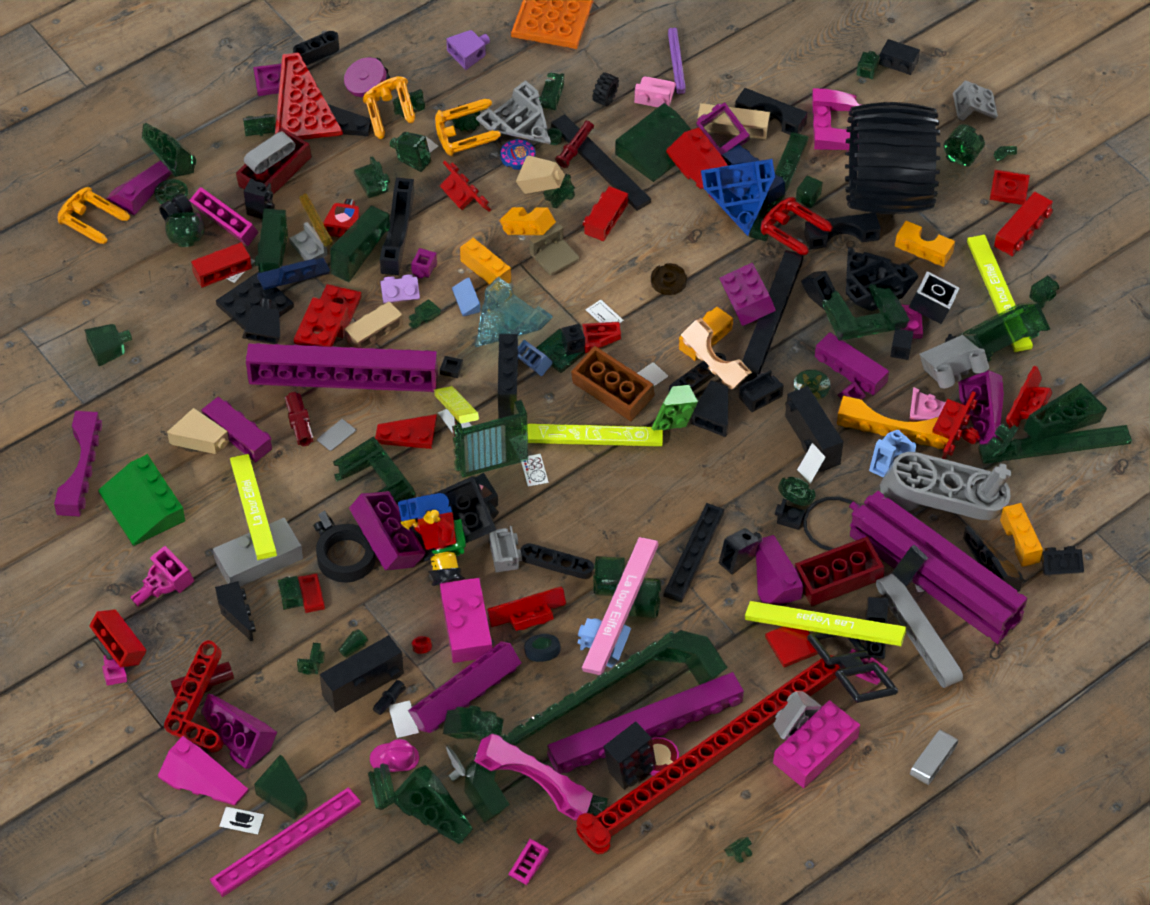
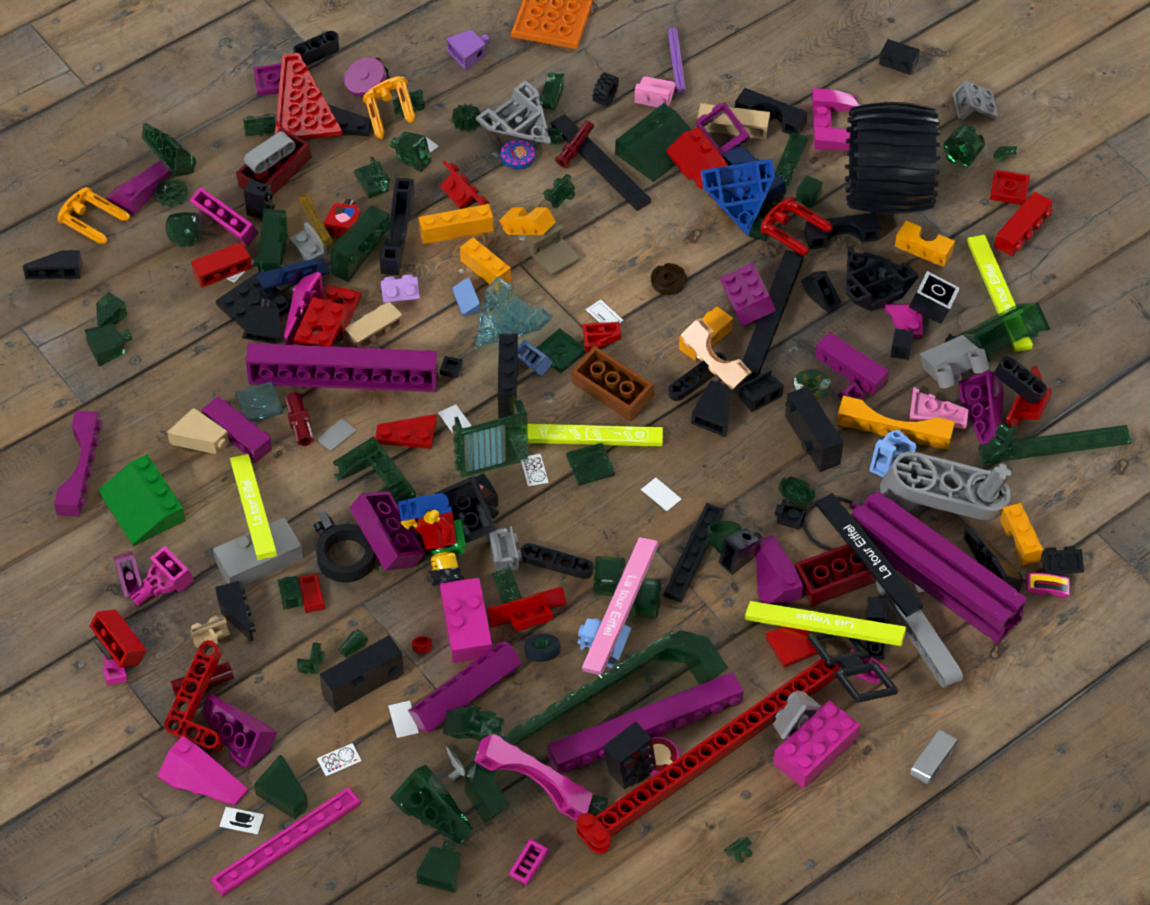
(59, 265): none -> black slope
(110, 310): none -> clear green slope
(128, 573): none -> magenta slope
(177, 205): black wheel -> none
(212, 631): none -> tan hips
(259, 402): none -> clear light blue tile
(302, 295): none -> dark pink wedge
(339, 759): none -> white sticker
(378, 788): clear green tile -> none
(389, 697): black axle -> none
(397, 755): dark pink piece -> none
(423, 267): magenta brick -> none
(426, 311): clear green plate -> none
(440, 868): none -> clear green torso
(456, 224): none -> light orange brick
(456, 404): neon yellow tile -> none
(457, 112): light orange piece -> none
(506, 585): none -> clear green hips
(539, 175): tan slope -> none
(573, 339): black brick -> none
(590, 464): none -> clear green tile
(605, 213): red brick -> none
(653, 374): white sticker -> none
(661, 494): none -> white sticker
(676, 409): bright green slope -> none
(719, 531): none -> clear green helmet
(811, 463): white sticker -> none
(847, 327): clear green wedge -> none
(868, 60): clear green brick -> none
(869, 555): none -> black tile
(910, 565): black tile -> none
(952, 420): red bracket -> none
(971, 435): red plate -> none
(1020, 380): none -> black beam
(1044, 290): clear green brick -> none
(1047, 583): none -> slope
(1065, 413): clear green wedge -> none

